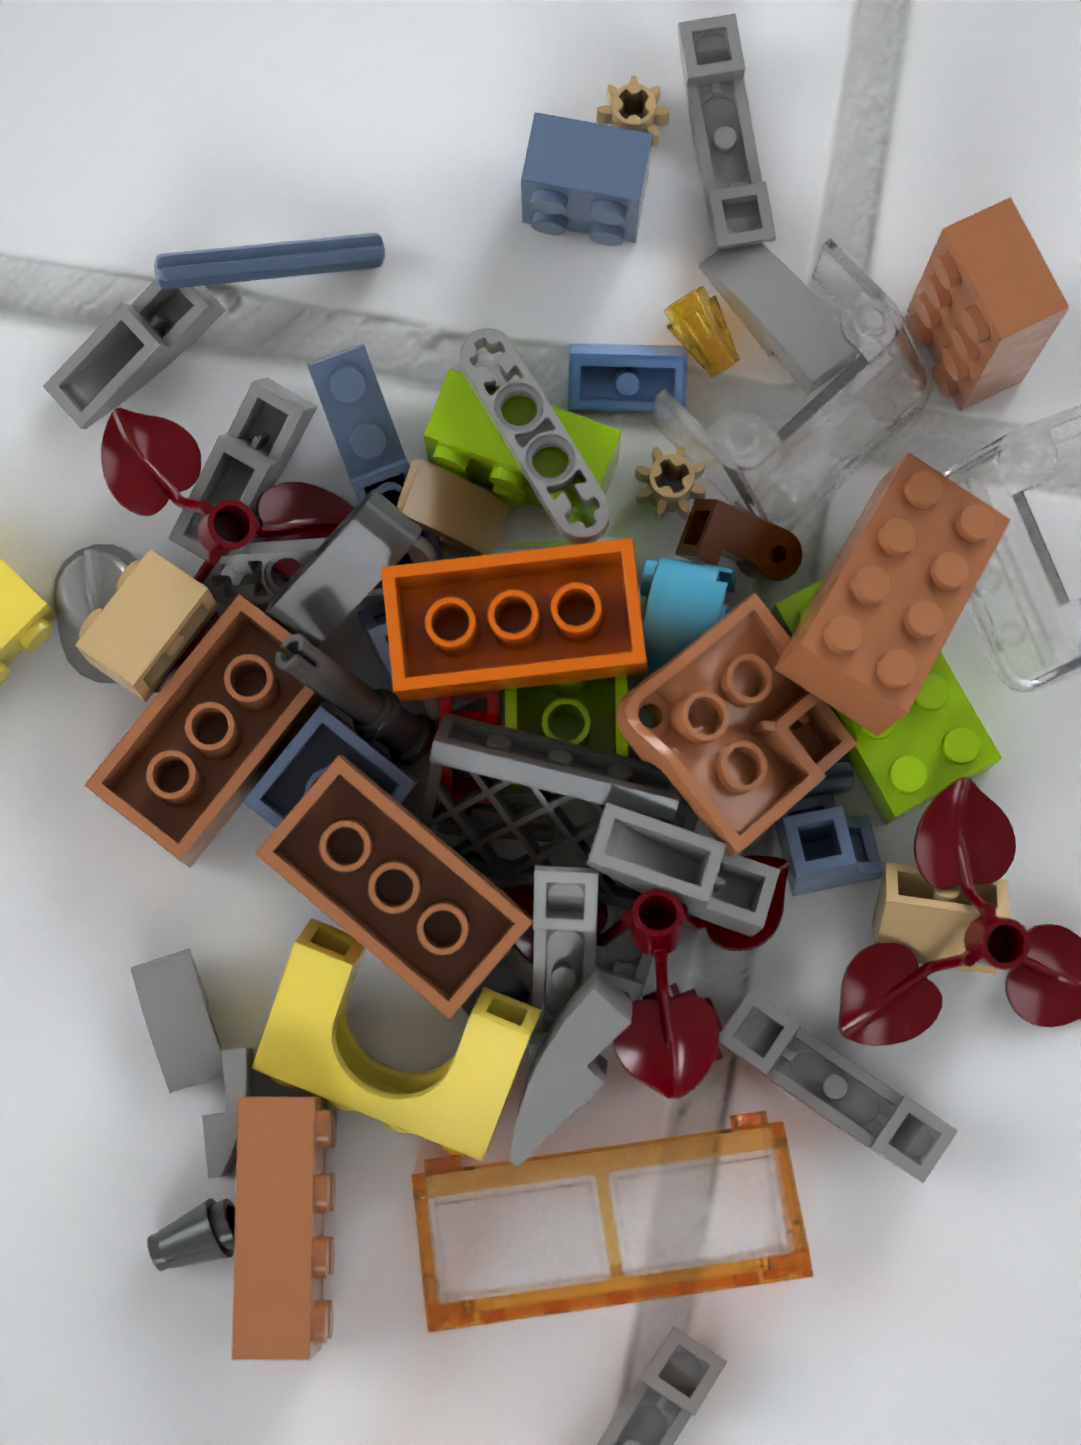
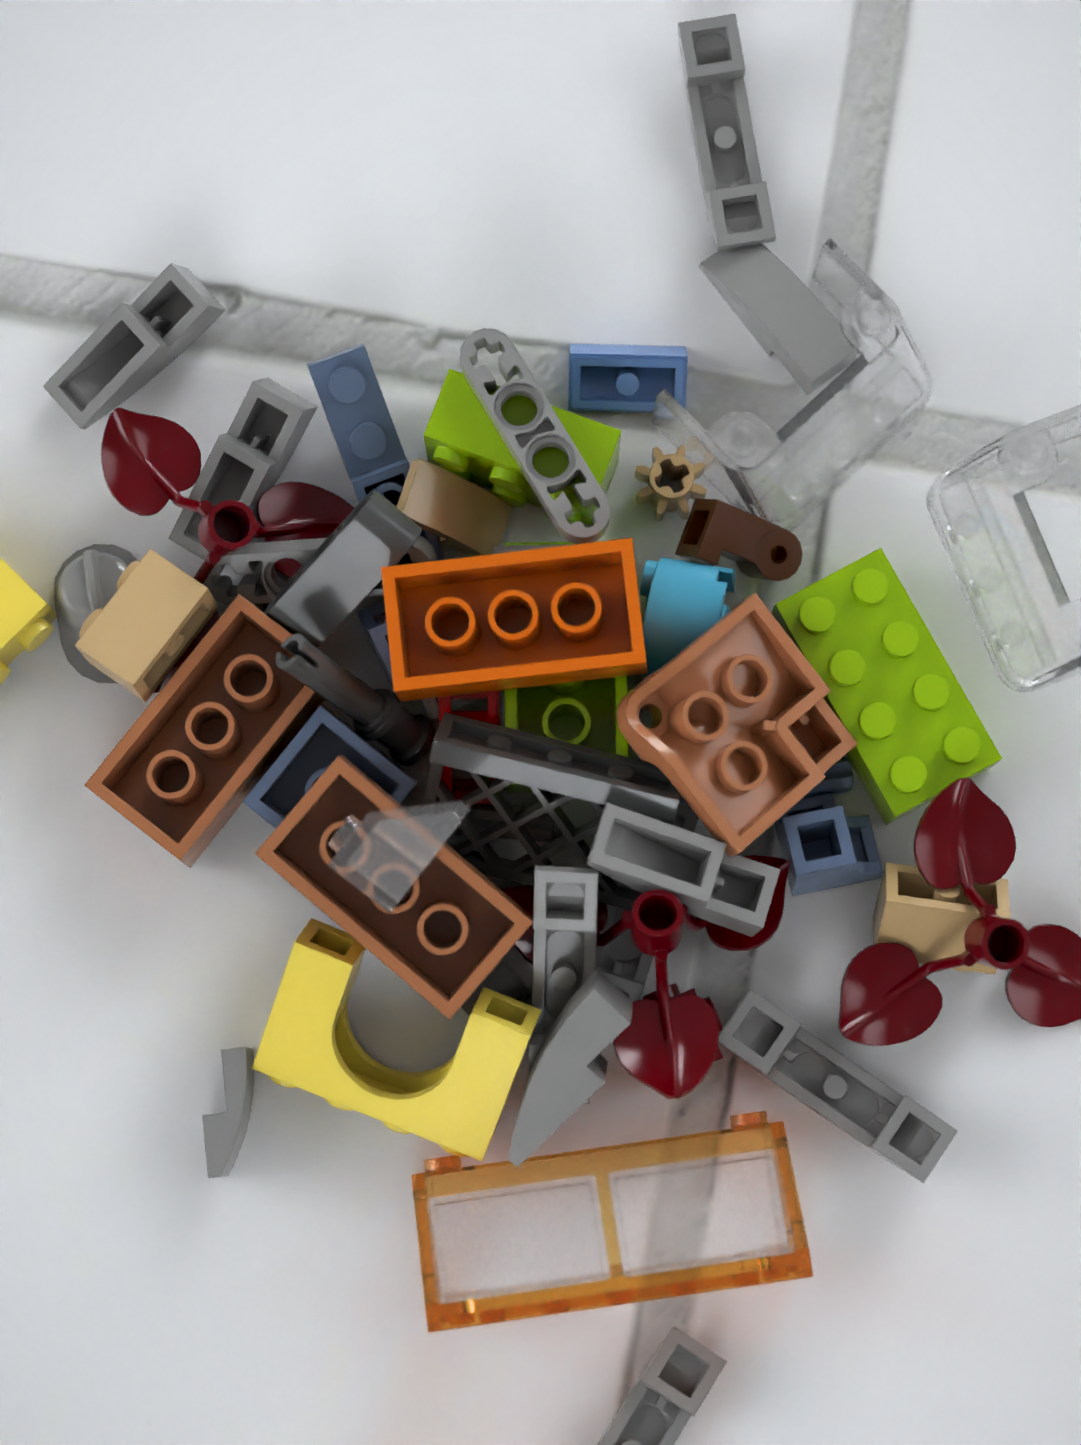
(178, 1019): light grey slope -> none
(195, 1237): dark grey cone -> none
(268, 260): sand blue axle -> none
(281, 1228): nougat brick -> none
(393, 847): none -> clear slope
(585, 178): sand blue brick -> none
(634, 100): tan gear -> none
(702, 330): clear yellow cone -> none
(893, 595): nougat brick -> none
(984, 305): nougat brick -> none

